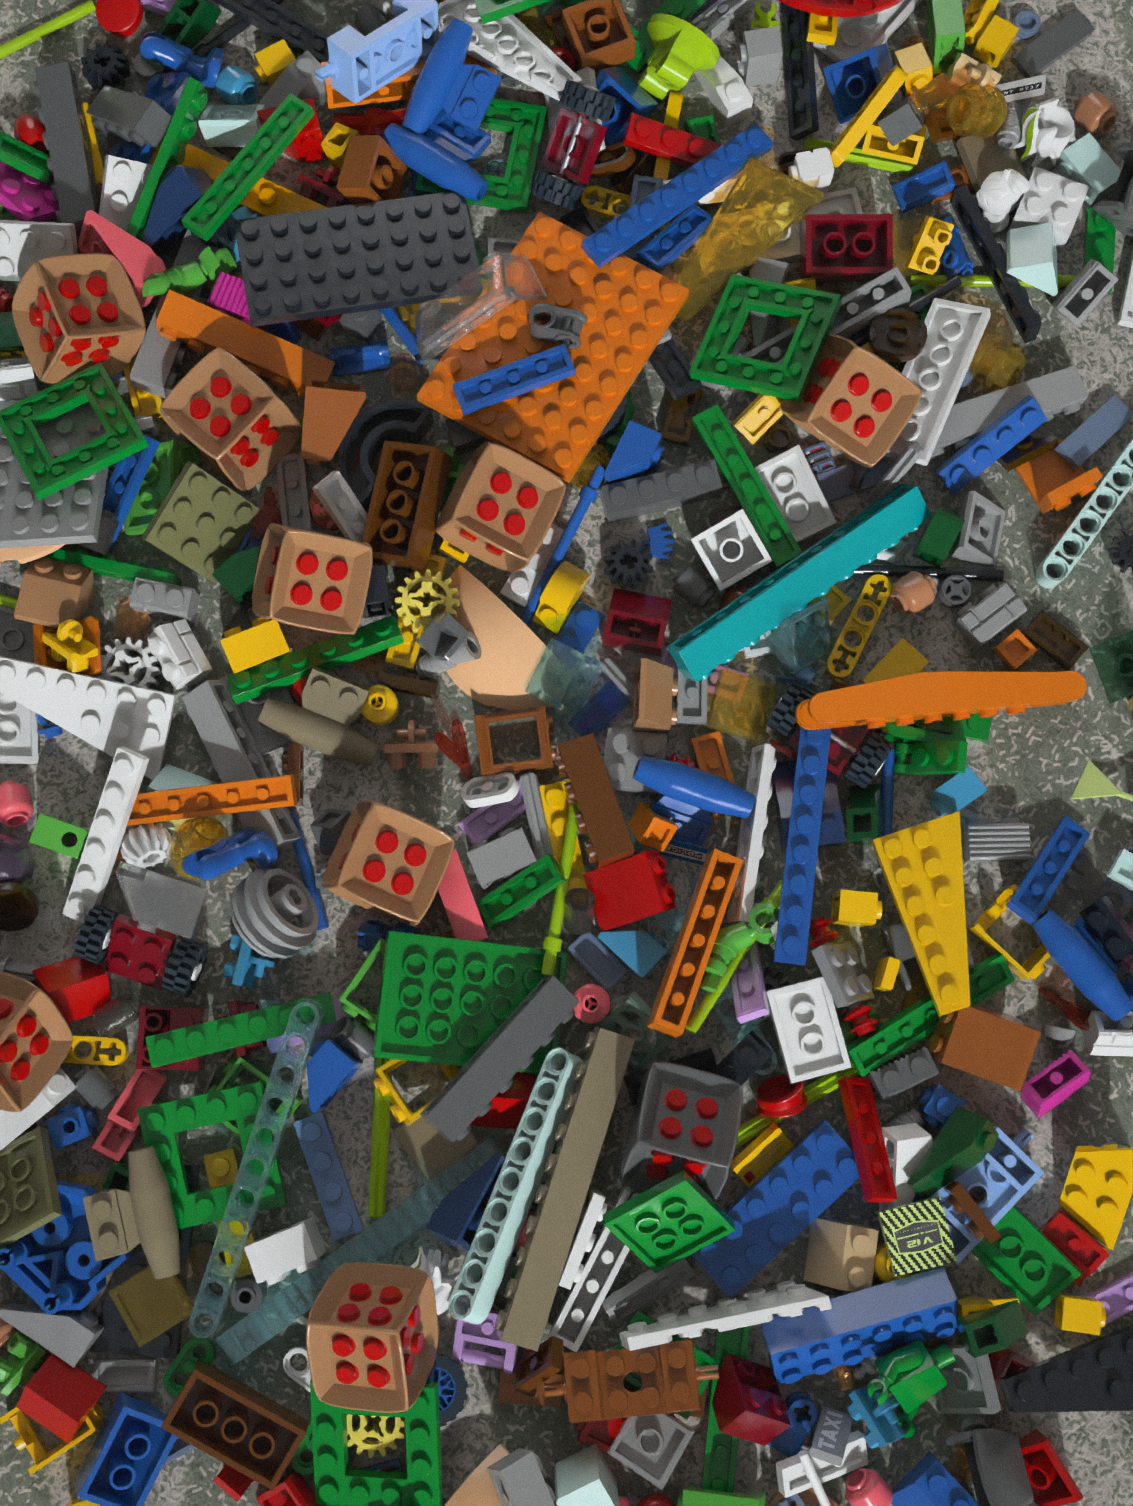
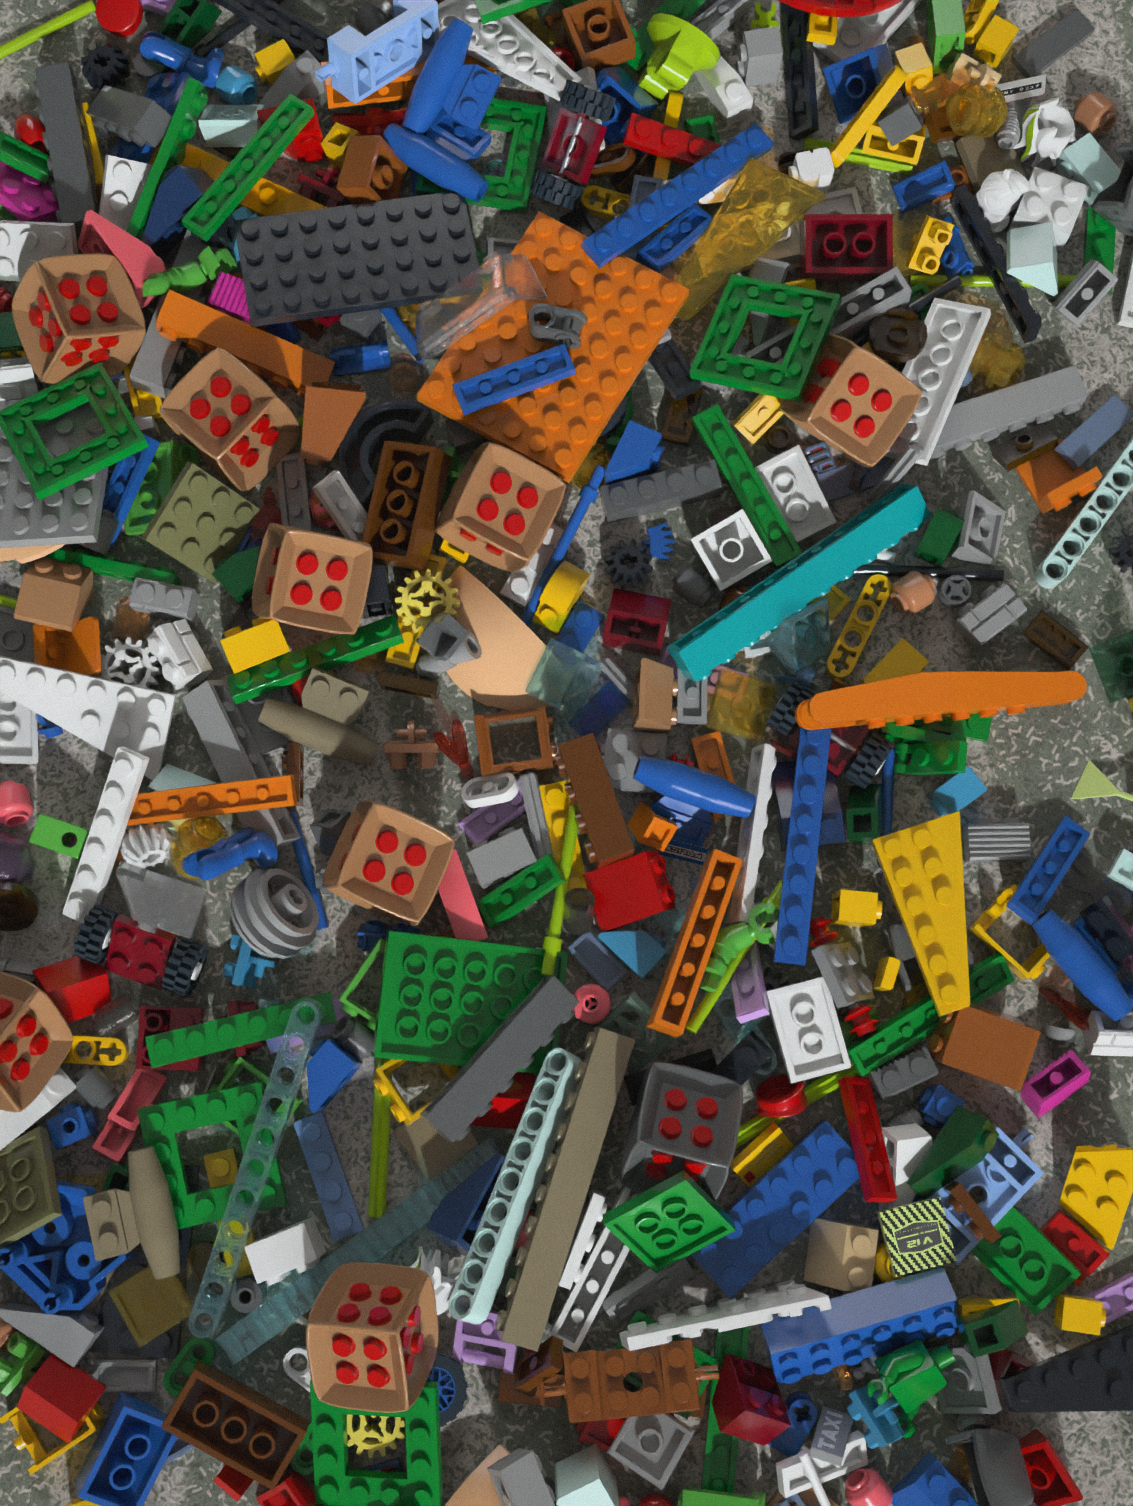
(70, 646): yellow hips -> none
(388, 708): yellow head -> none
(991, 444): blue plate -> none
(1015, 649): orange plate -> none
(1028, 24): sand blue tile -> none

